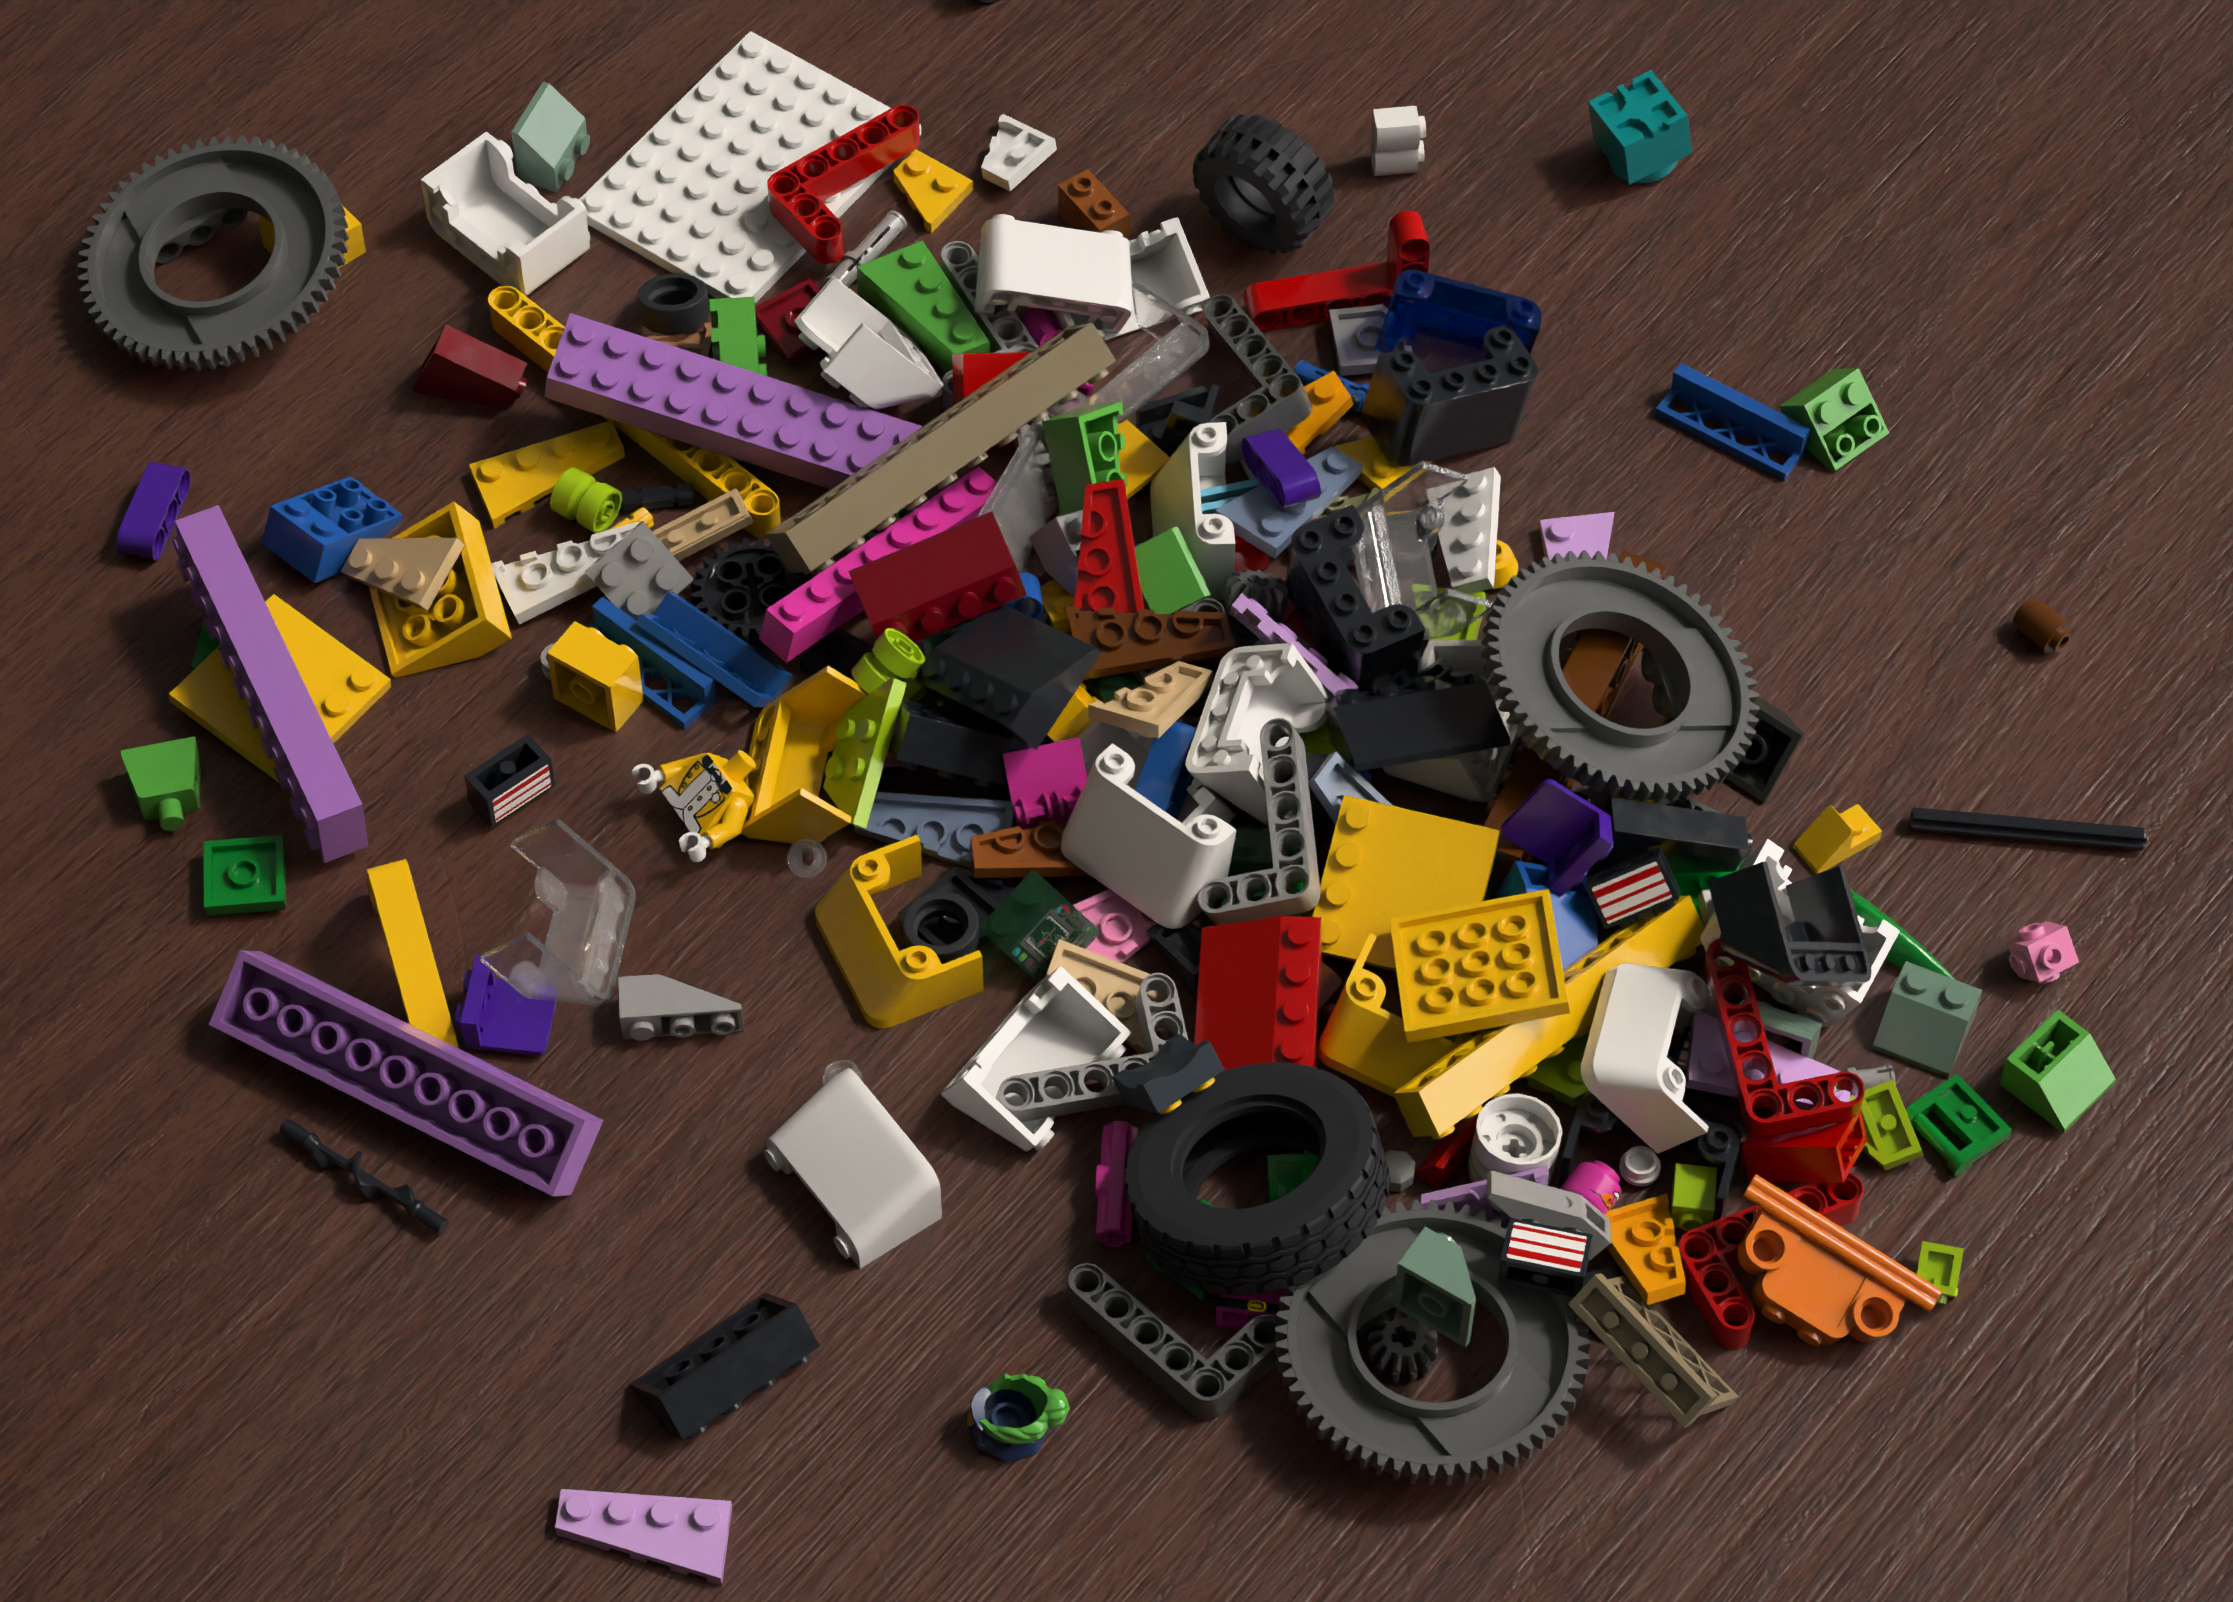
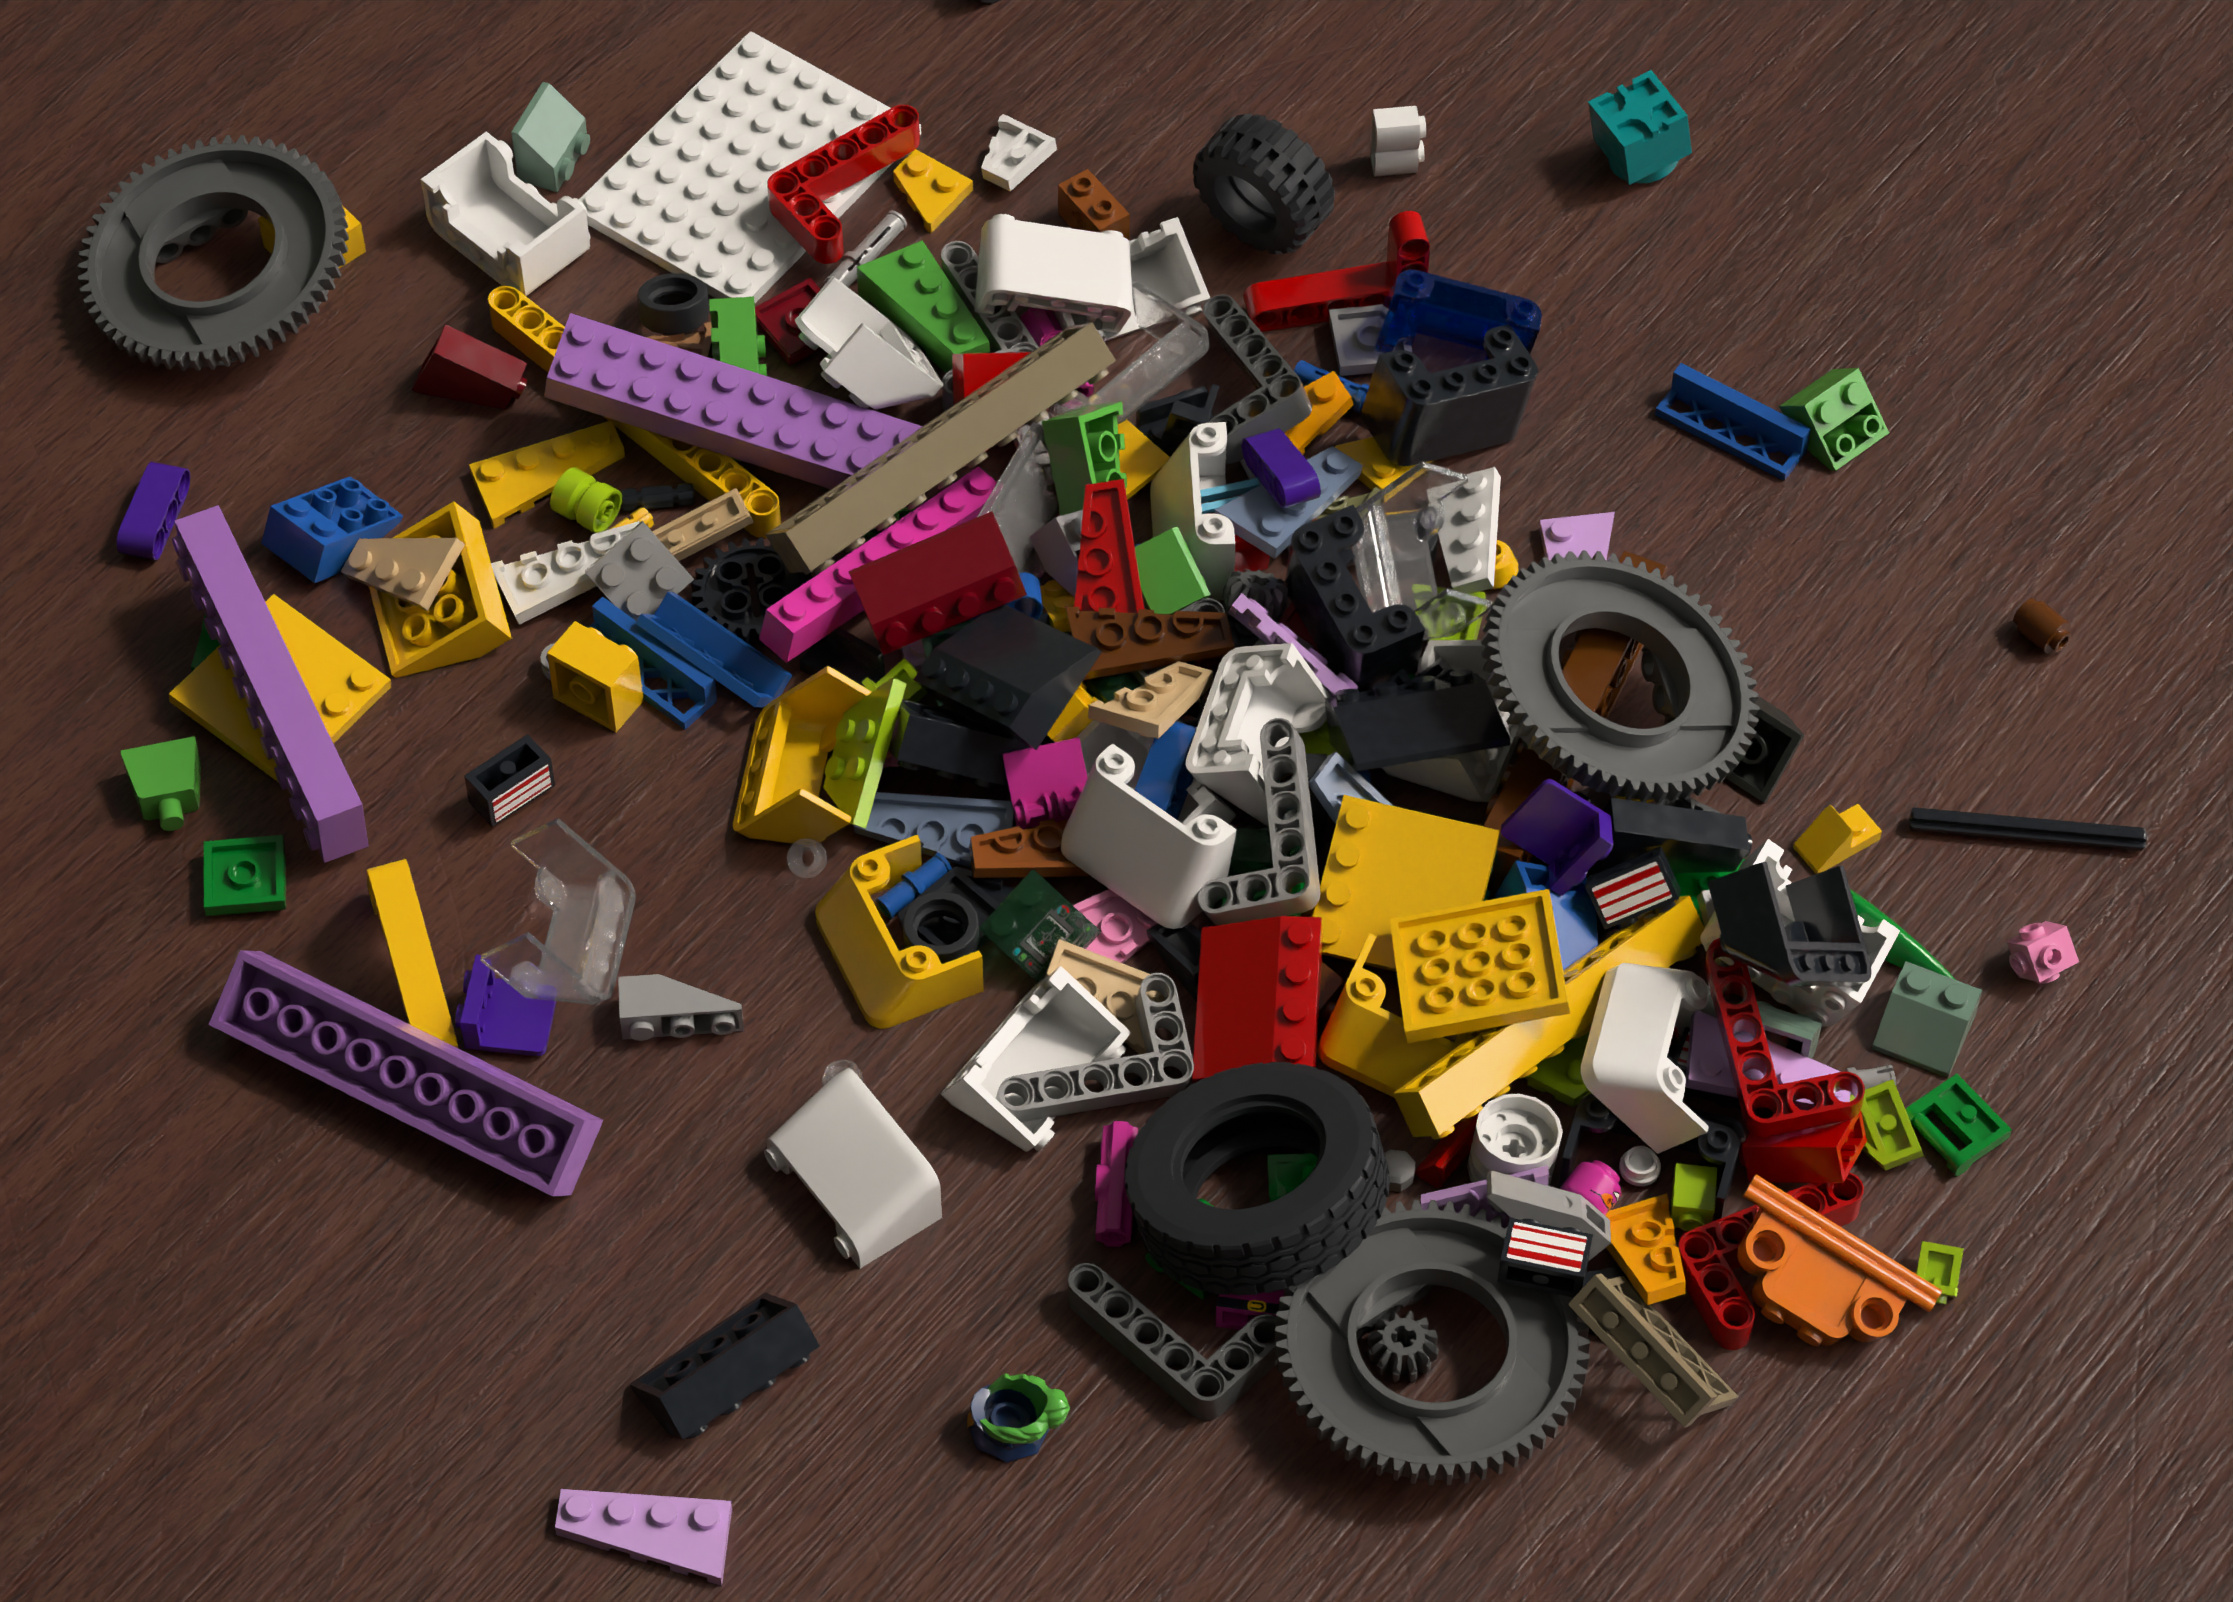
(365, 1182): black piece -> none
(706, 795): torso -> none
(892, 657): lime wheel -> none
(912, 885): none -> blue pin
(1169, 1076): black brick -> none
(1436, 1286): sand green slope -> none
(2058, 1071): bright green slope -> none

